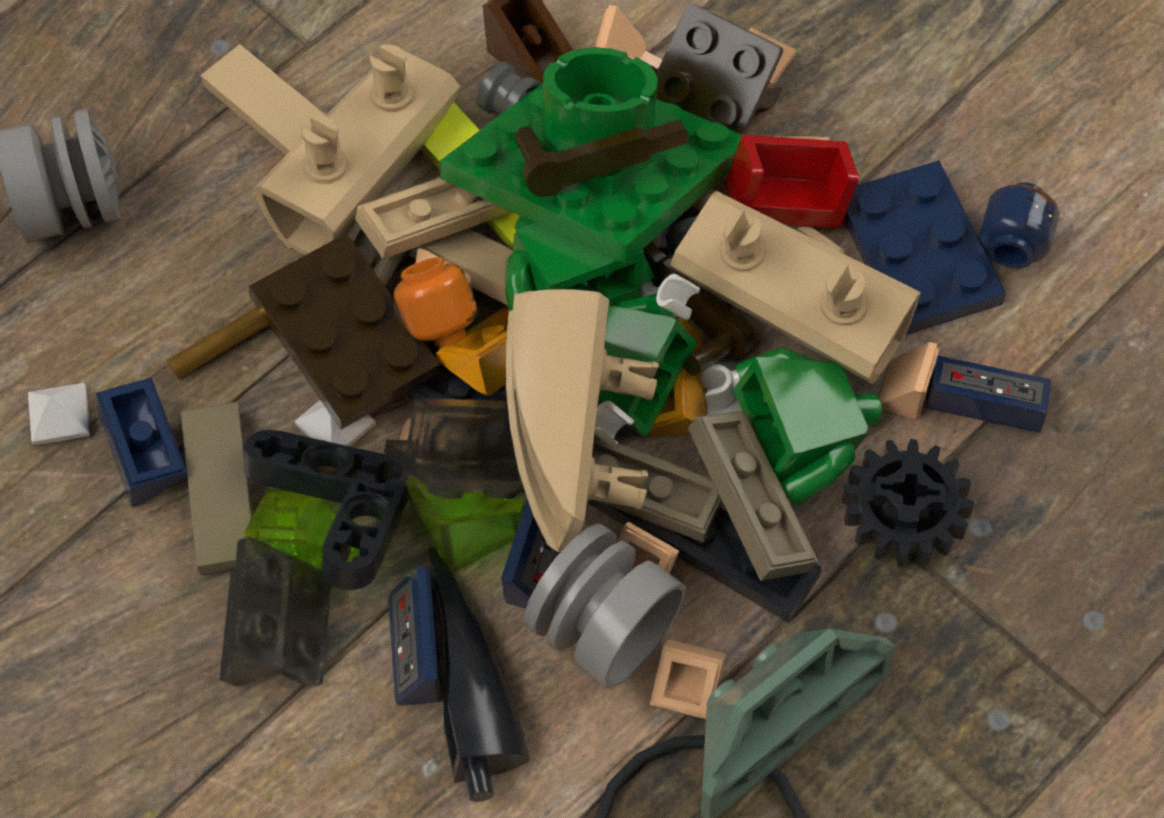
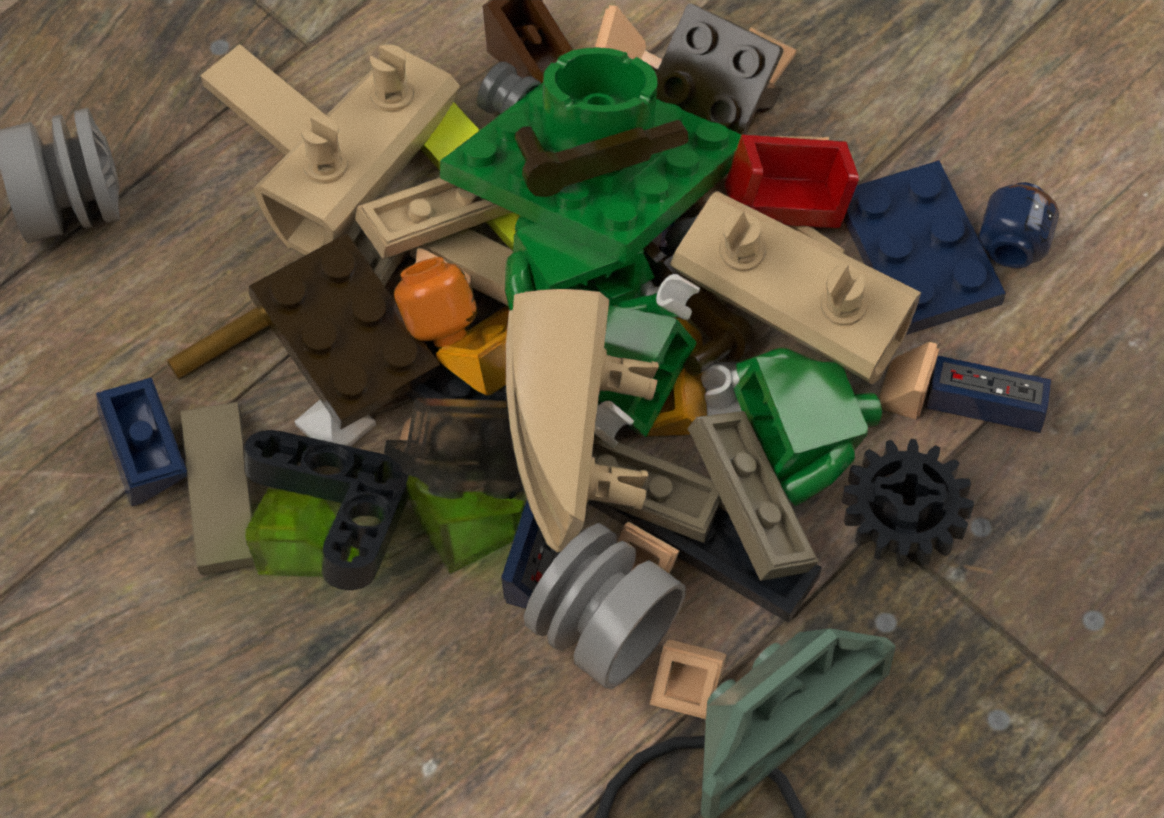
(59, 414): white slope -> none
(274, 618): clear smoke bracket -> none
(415, 640): dark blue slope -> none
(479, 712): black piece -> none

